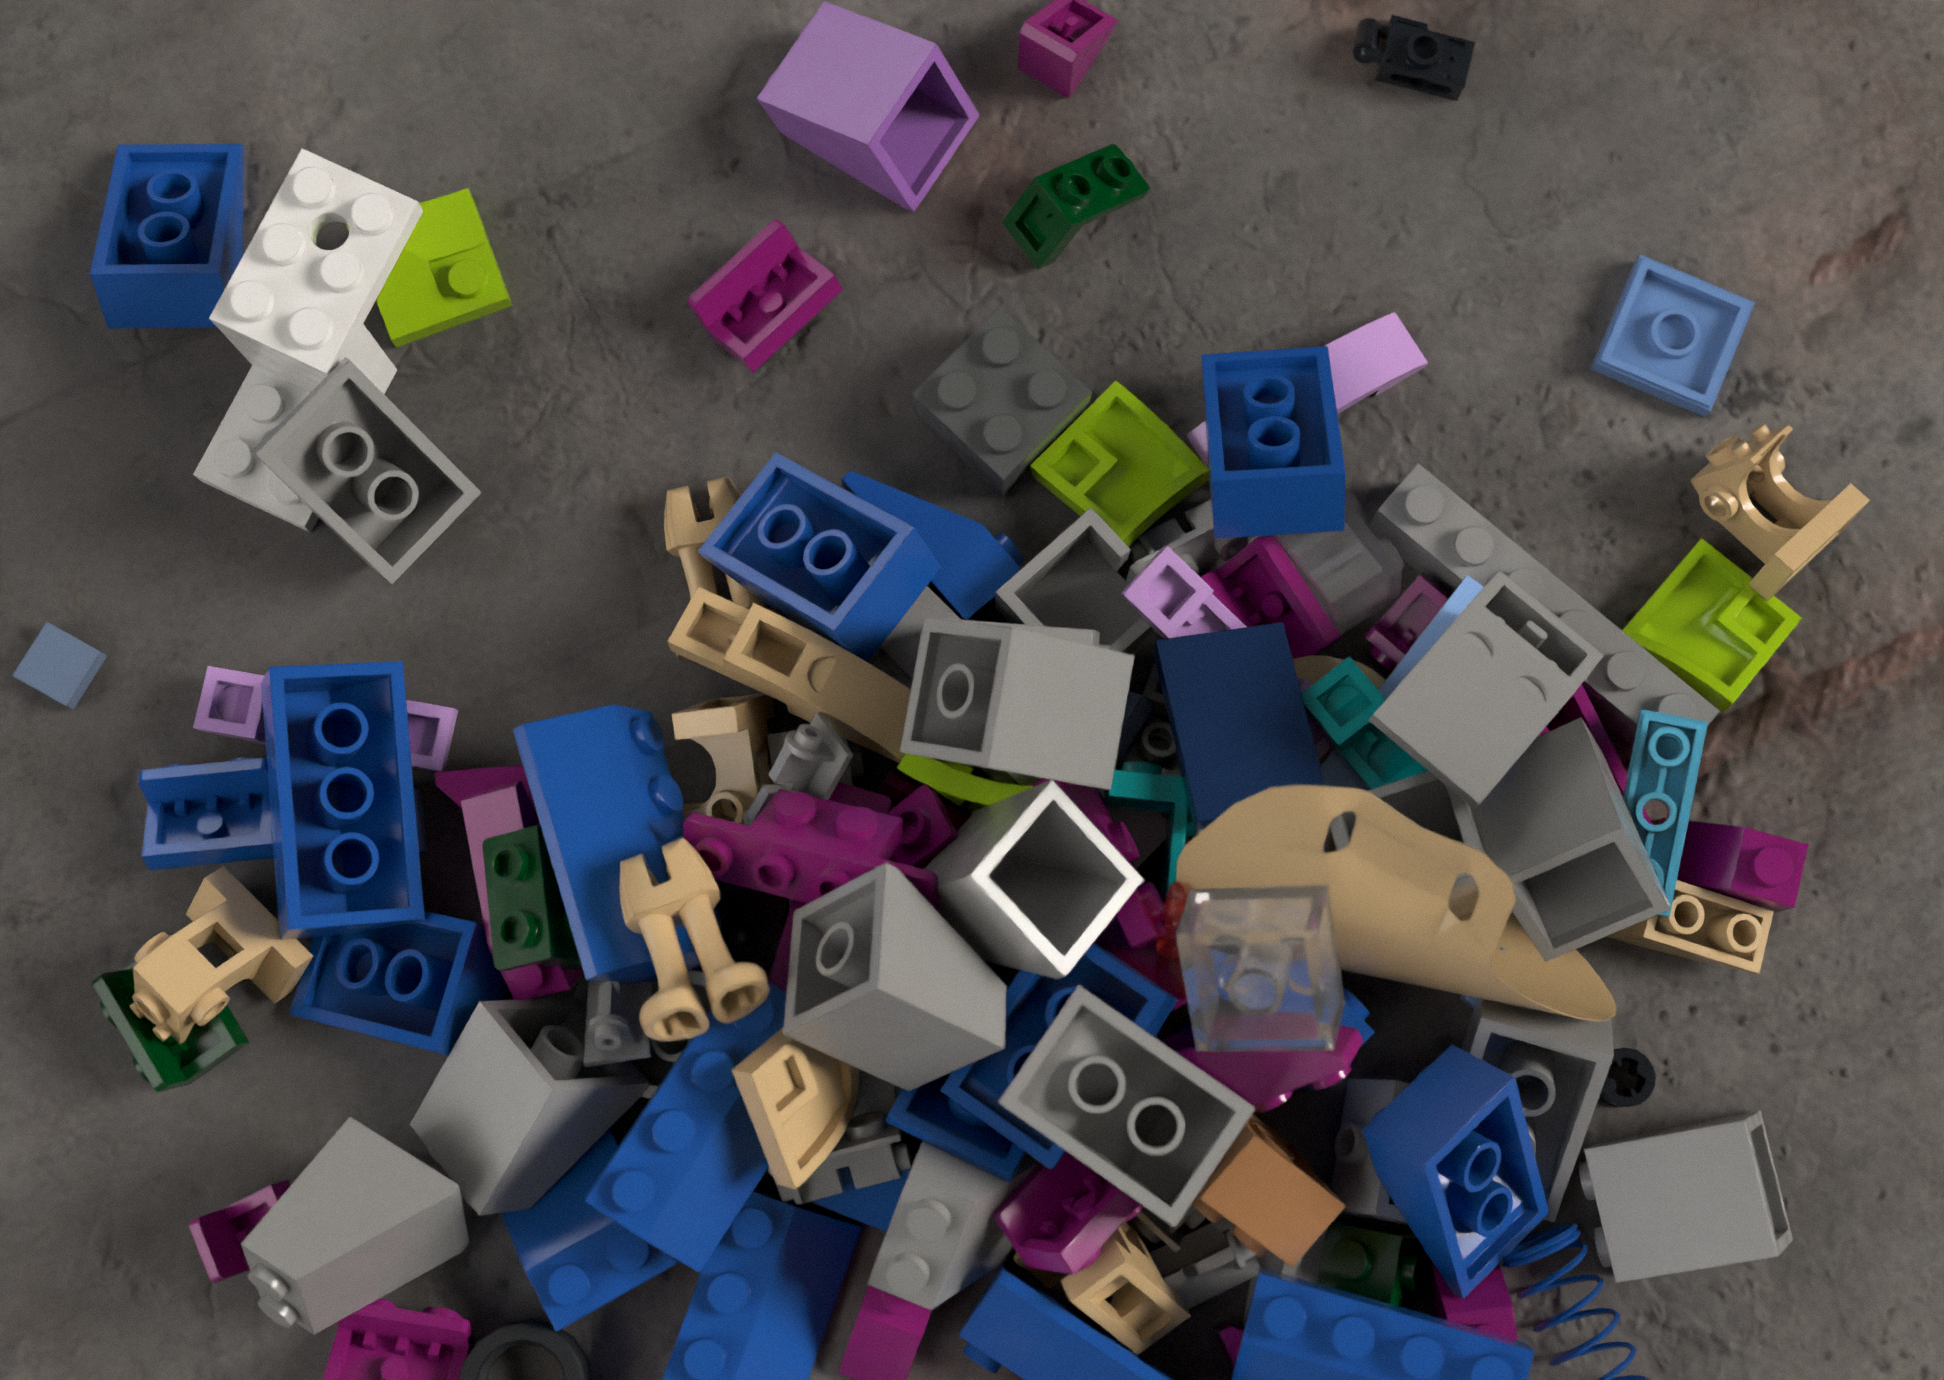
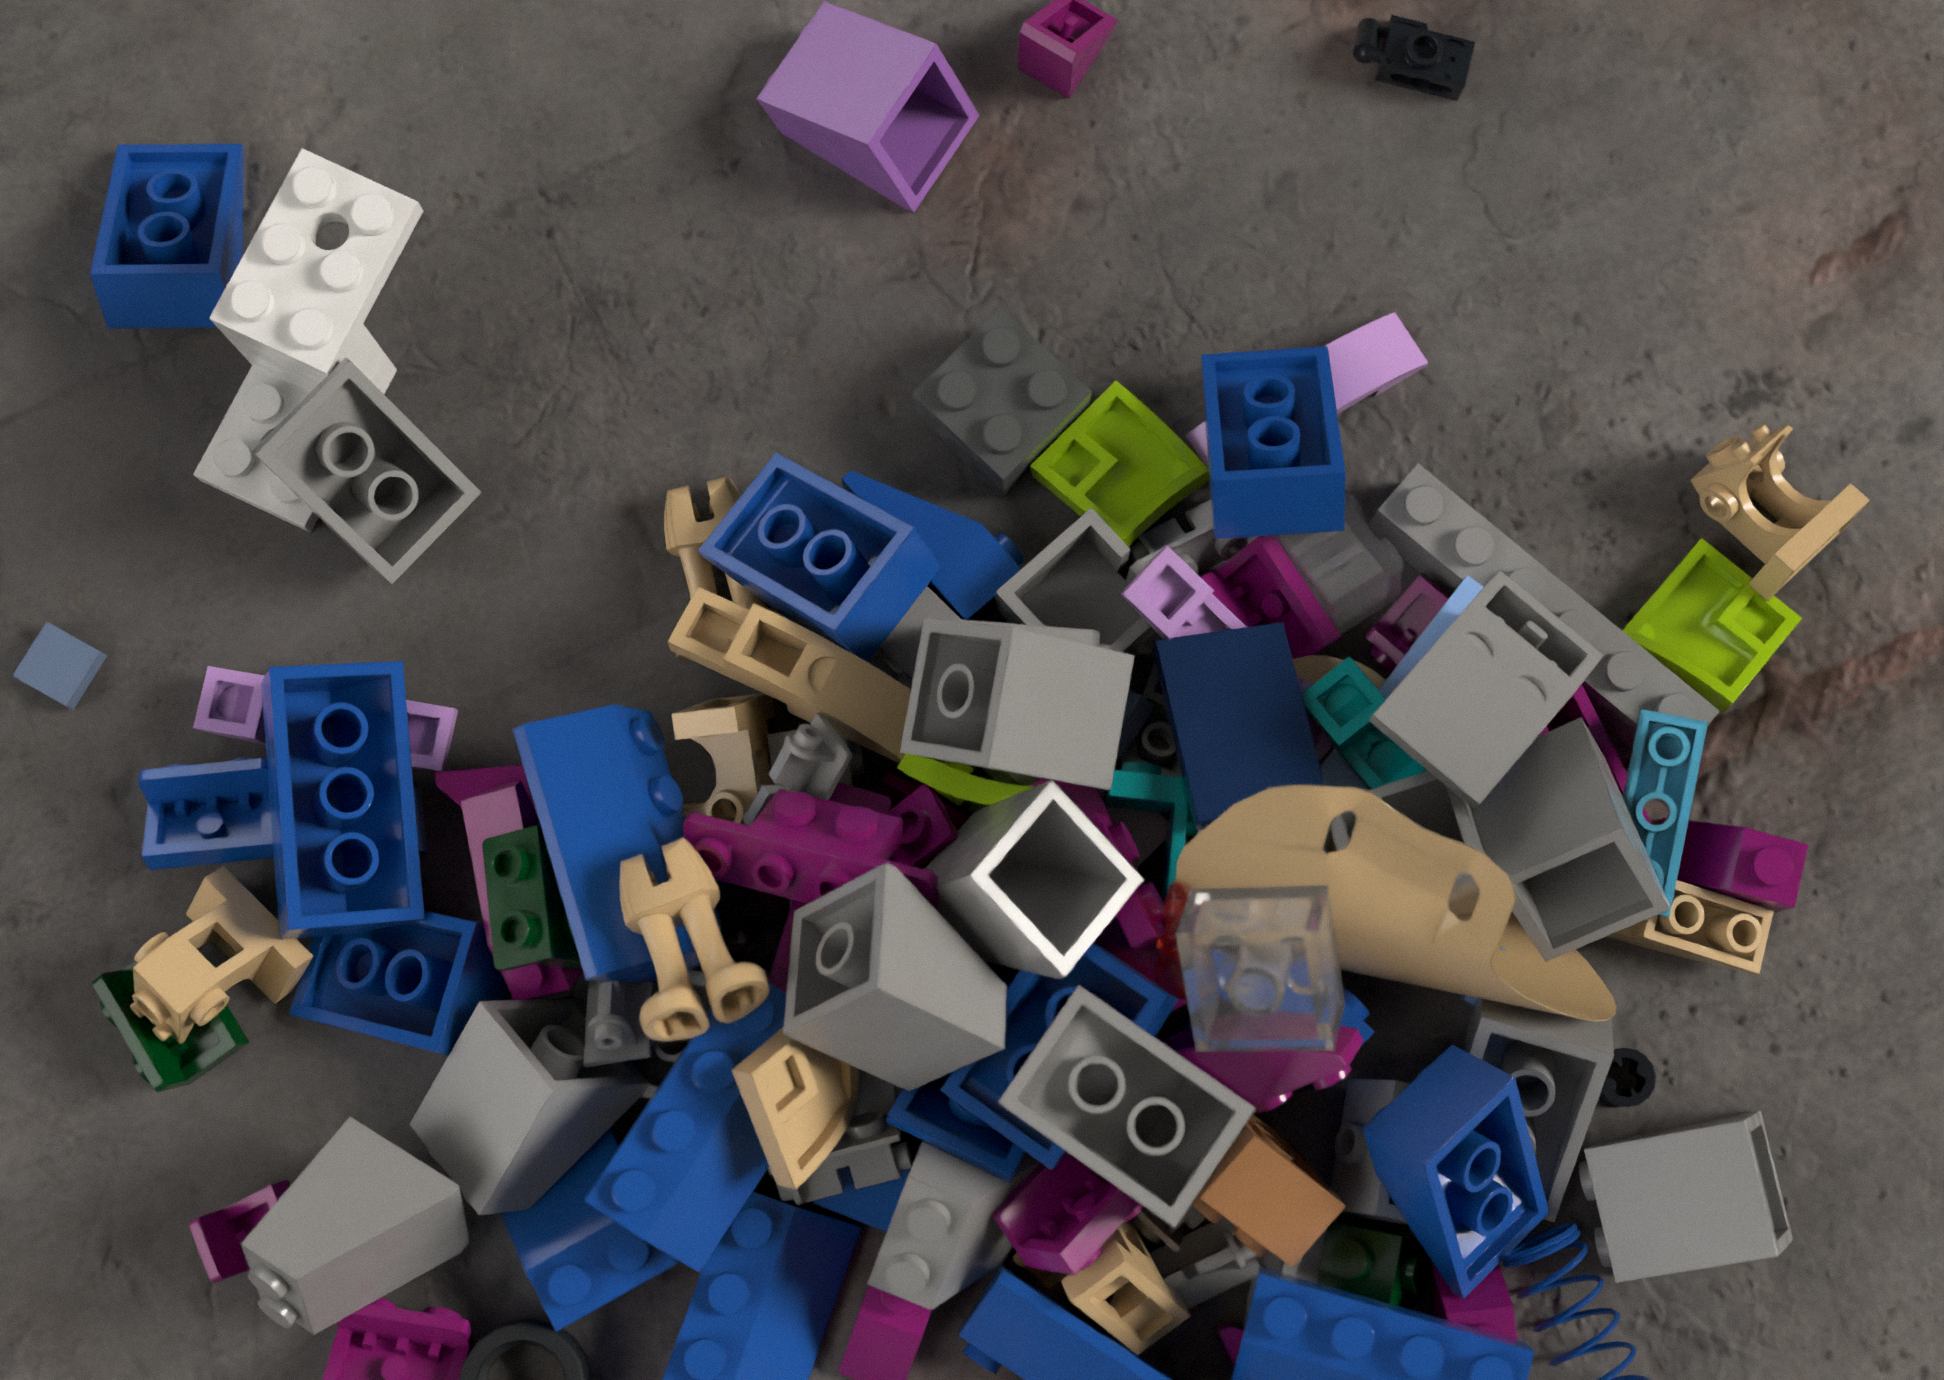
(442, 273): lime plate -> none
(763, 296): magenta bracket -> none
(1070, 197): dark green bracket -> none
(1672, 336): medium blue tile -> none

